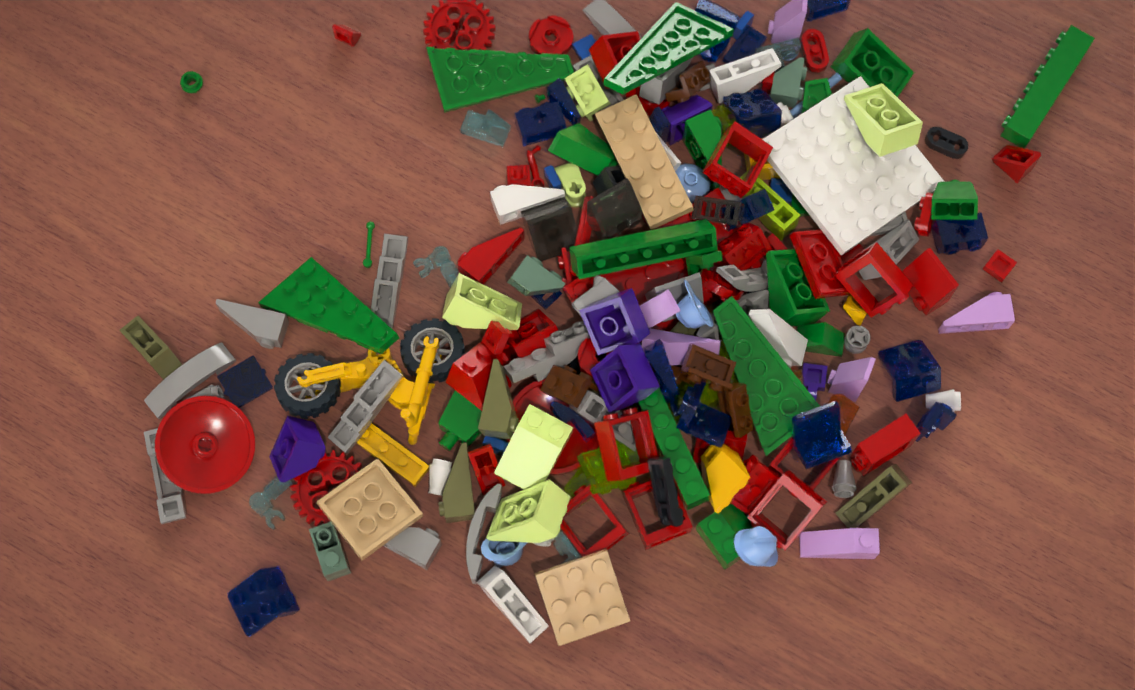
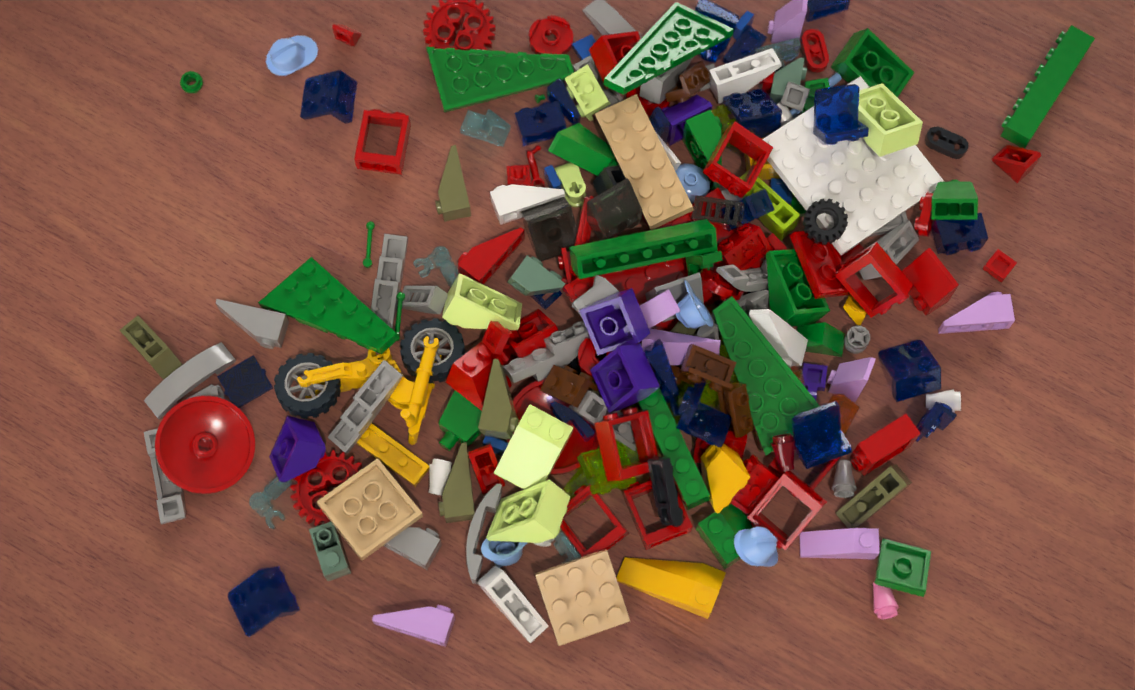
(291, 54): none -> light blue piece
(329, 94): none -> clear blue bracket
(382, 162): none -> red window
(400, 297): none -> green hinge
(423, 623): none -> lavender slope
(425, 299): none -> light grey slope
(452, 191): none -> olive slope
(676, 582): none -> yellow wedge
(784, 448): none -> dark red cone
(795, 96): none -> light grey slope
(819, 234): none -> black tyre
(838, 114): none -> clear blue bracket
(884, 602): none -> bright pink cone
(902, 567): none -> green tile

